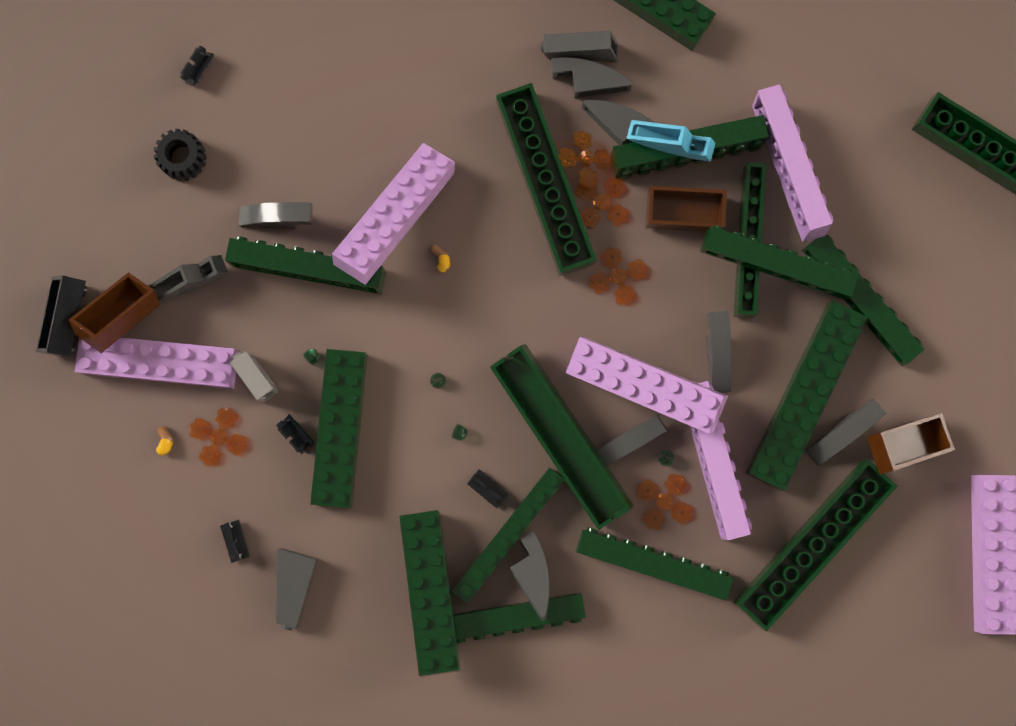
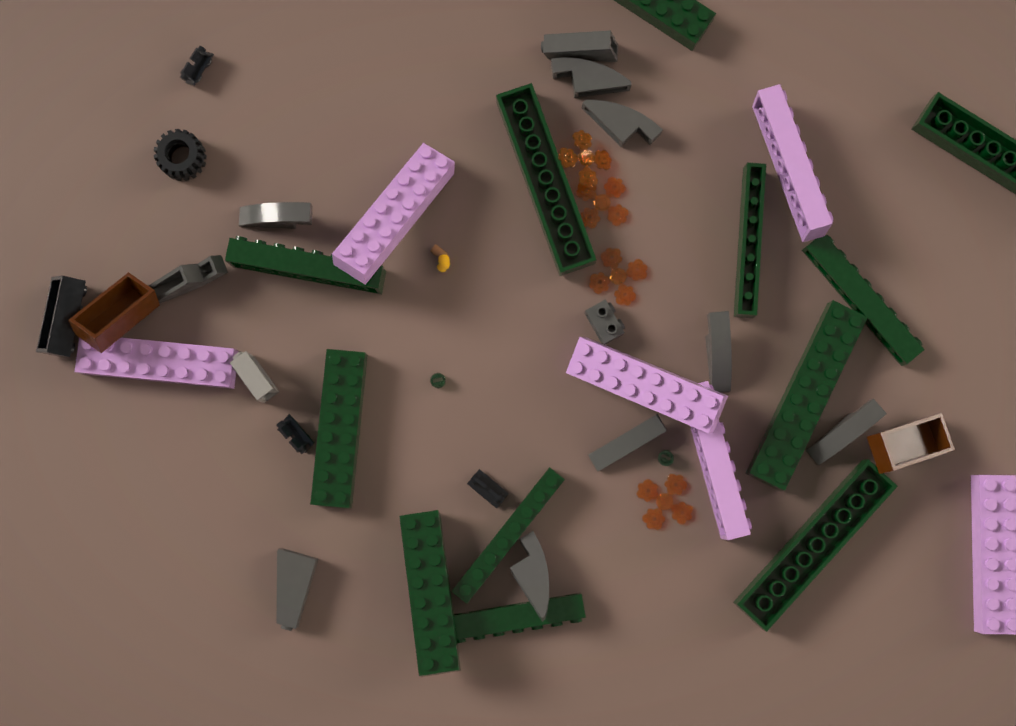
(166, 441): arm -> none
(218, 436): clear orange plant -> none
(235, 541): black hinge -> none
(311, 356): clear green hinge -> none
(459, 432): clear green hinge -> none
(562, 436): dark green piece -> none
(604, 322): none -> dark grey brick
(656, 565): dark green brick -> none
(671, 139): medium azure slope -> none
(685, 208): reddish brown piece -> none
(728, 138): dark green brick -> none
(779, 263): dark green brick -> none

